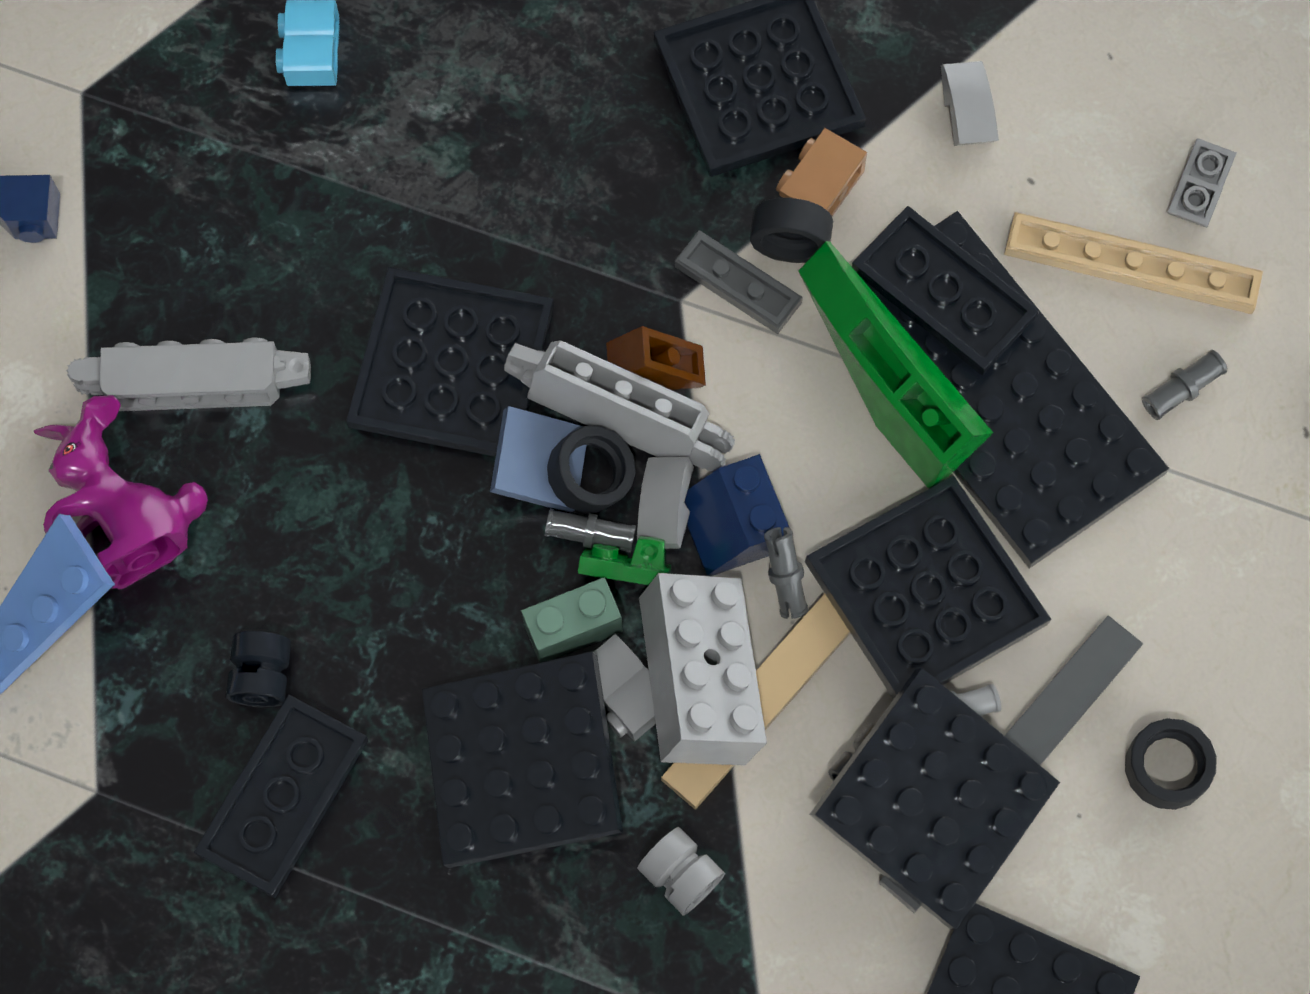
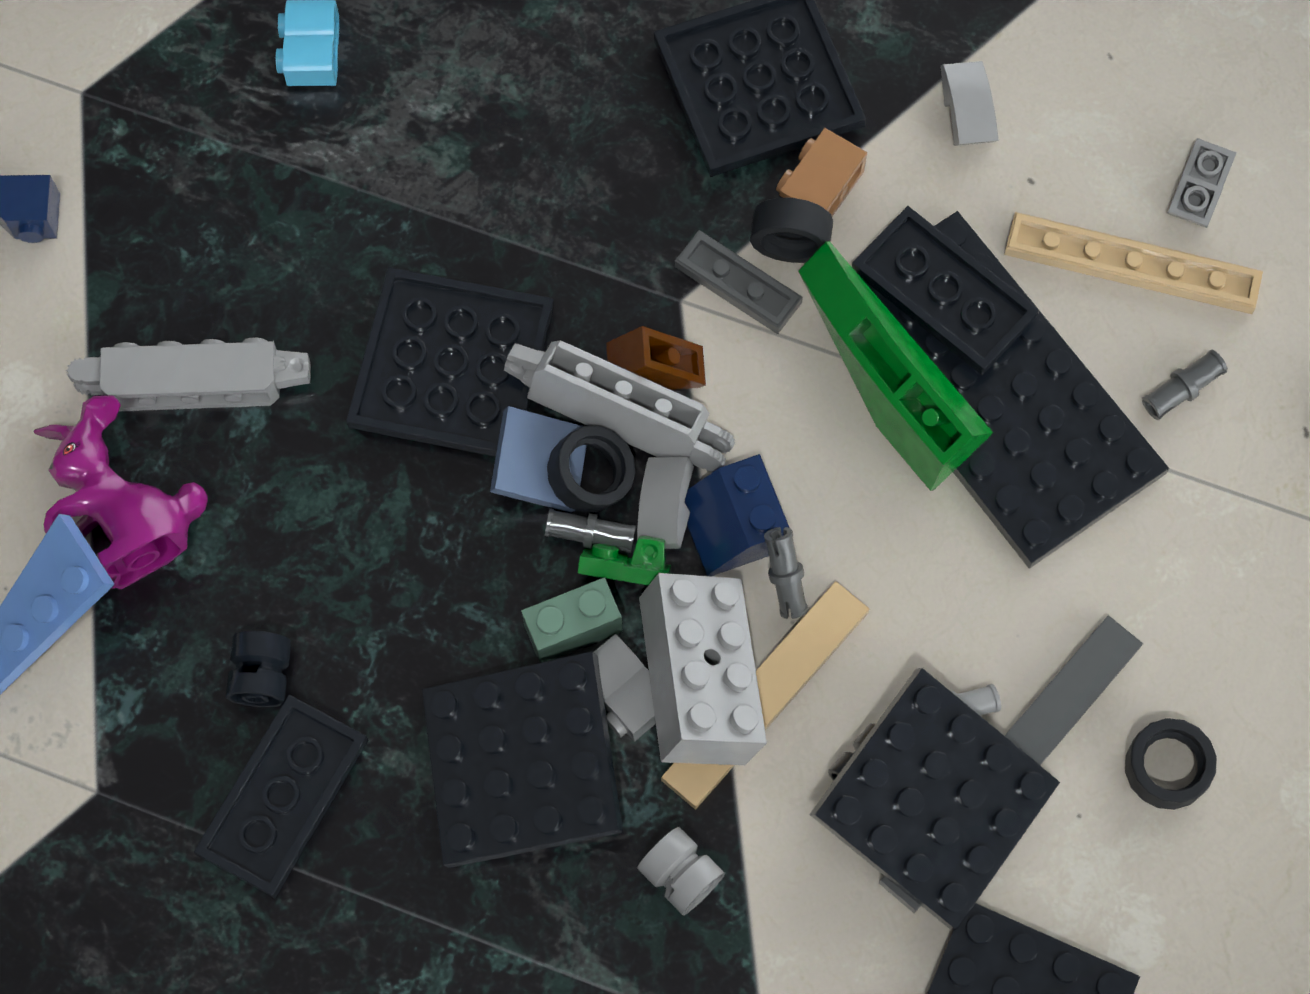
(927, 588): black plate -> none

